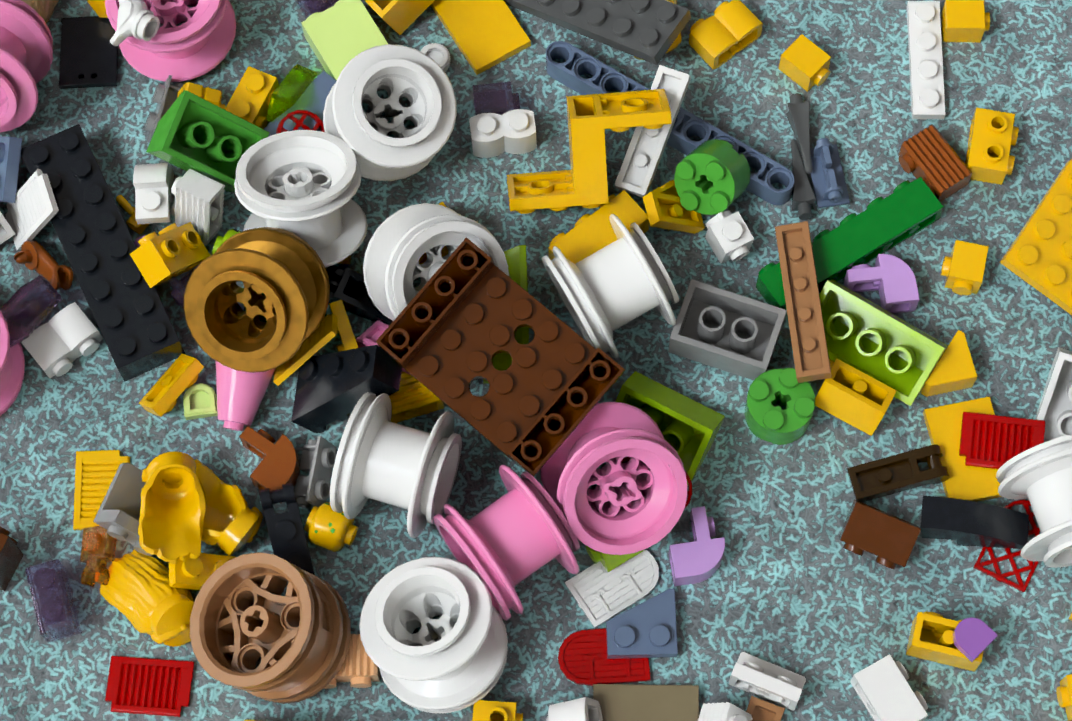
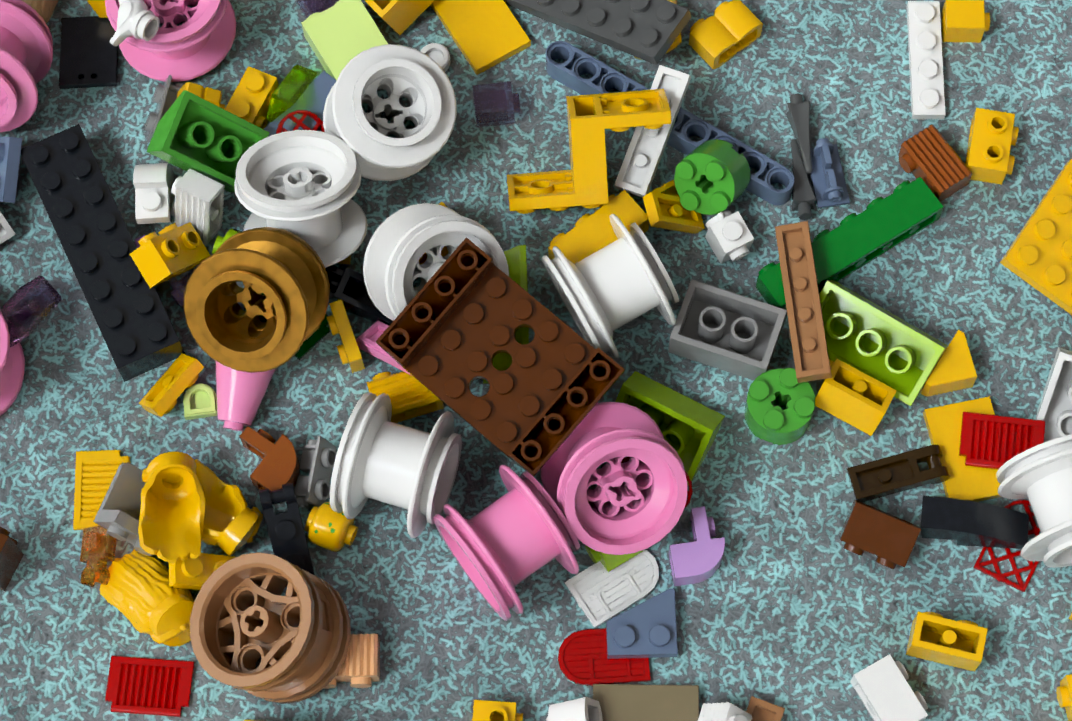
(32, 208): white window -> none
(38, 259): dark orange piece -> none
(53, 600): clear purple brick -> none
(63, 340): white brick -> none
(131, 222): yellow hand -> none
(310, 346): yellow window -> none
(336, 381): black wedge -> none
(470, 633): white wheel -> none
(497, 133): white brick -> none
(767, 681): white bracket -> none
(805, 63): yellow brick -> none
(891, 278): lavender brick -> none
(965, 267): yellow brick -> none
(973, 637): medium lavender tile -> none

